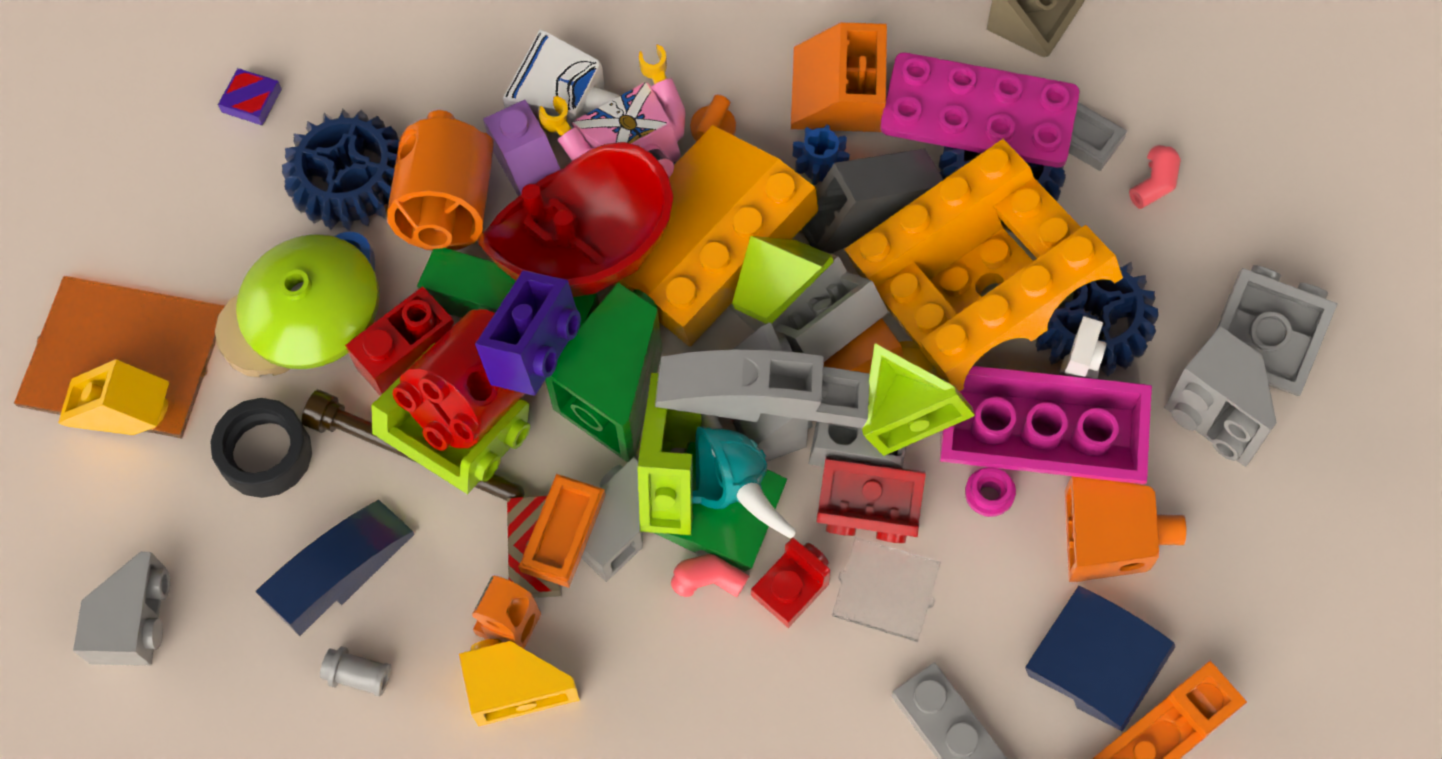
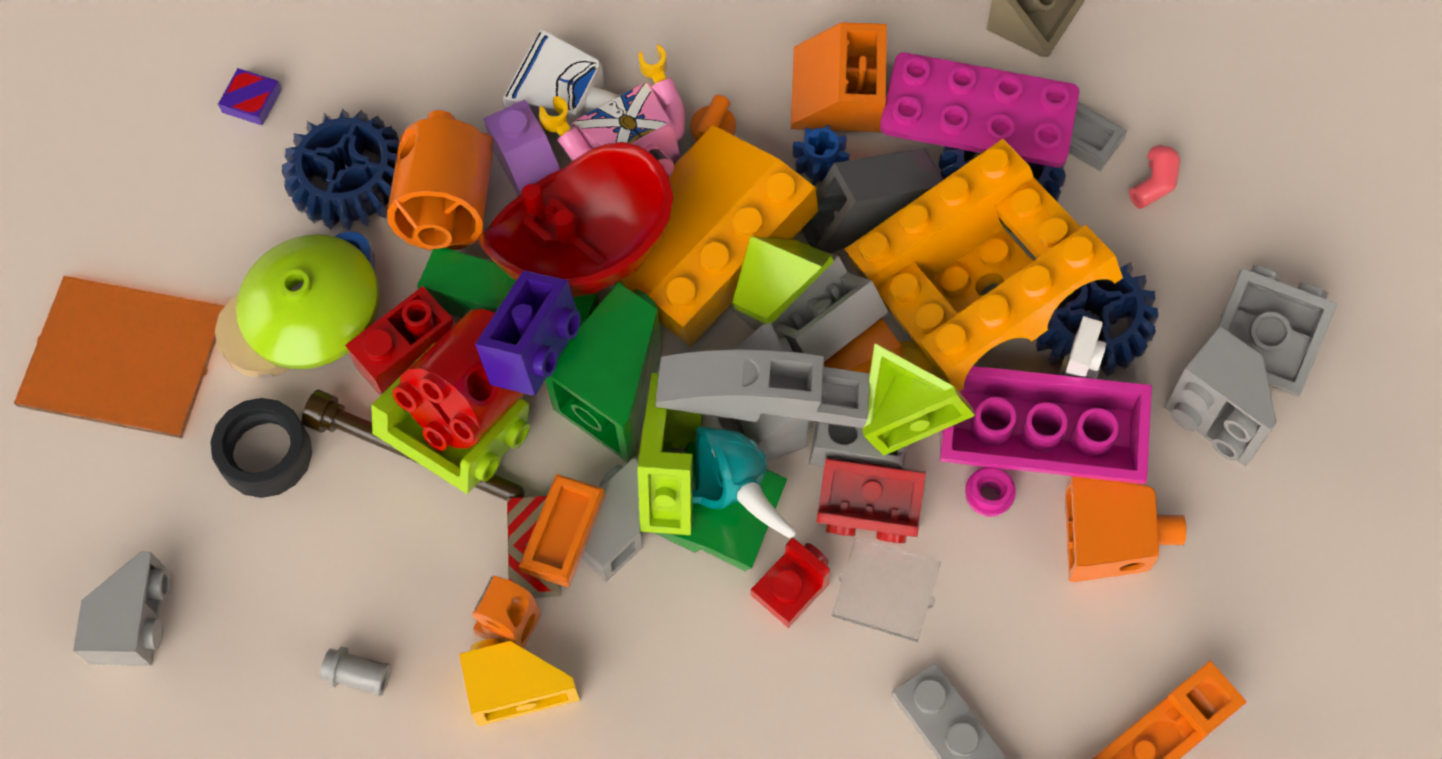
(115, 400): yellow slope -> none
(334, 566): dark blue slope -> none
(704, 571): coral arm -> none
(1100, 657): dark blue slope -> none

